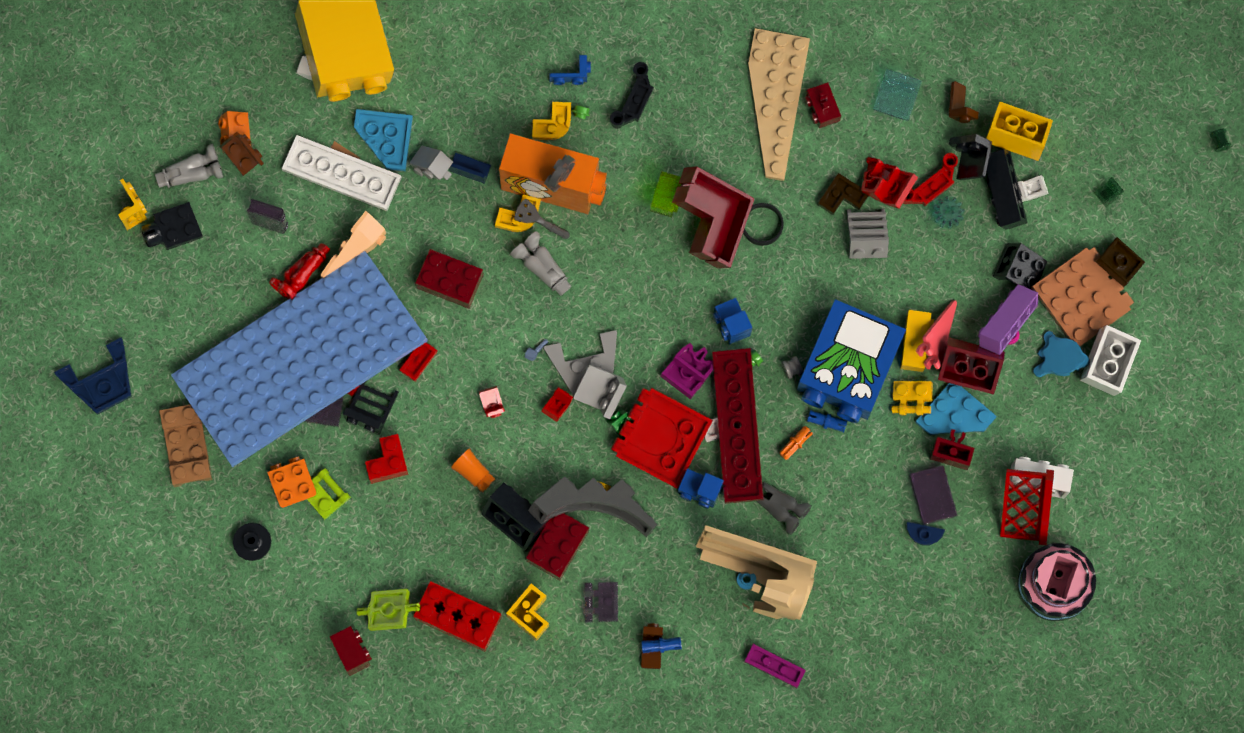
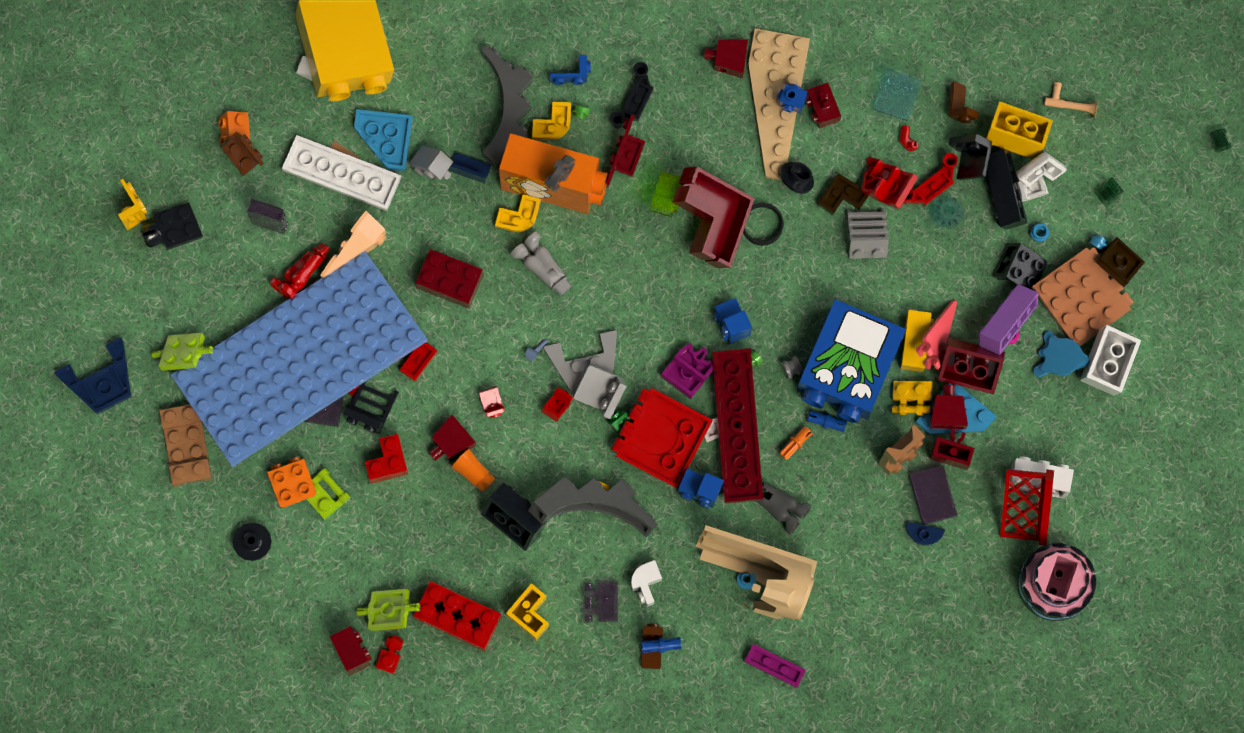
(182, 351): none -> lime plate
(191, 169): light grey piece -> none
(389, 660): none -> red plate
(451, 440): none -> dark red torso
(515, 107): none -> dark grey arch
(535, 217): dark grey piece -> none
(557, 545): dark red brick -> none
(628, 153): none -> dark red bracket
(642, 578): none -> white brick
(729, 56): none -> dark red torso
(792, 98): none -> blue brick
(797, 177): none -> black piece
(901, 451): none -> medium nougat piece
(909, 144): none -> red arm
(948, 411): none -> dark red torso
(1039, 226): none -> dark azure plate
(1041, 165): none -> white brick
(1056, 102): none -> light nougat piece
(1098, 242): none -> dark azure plate

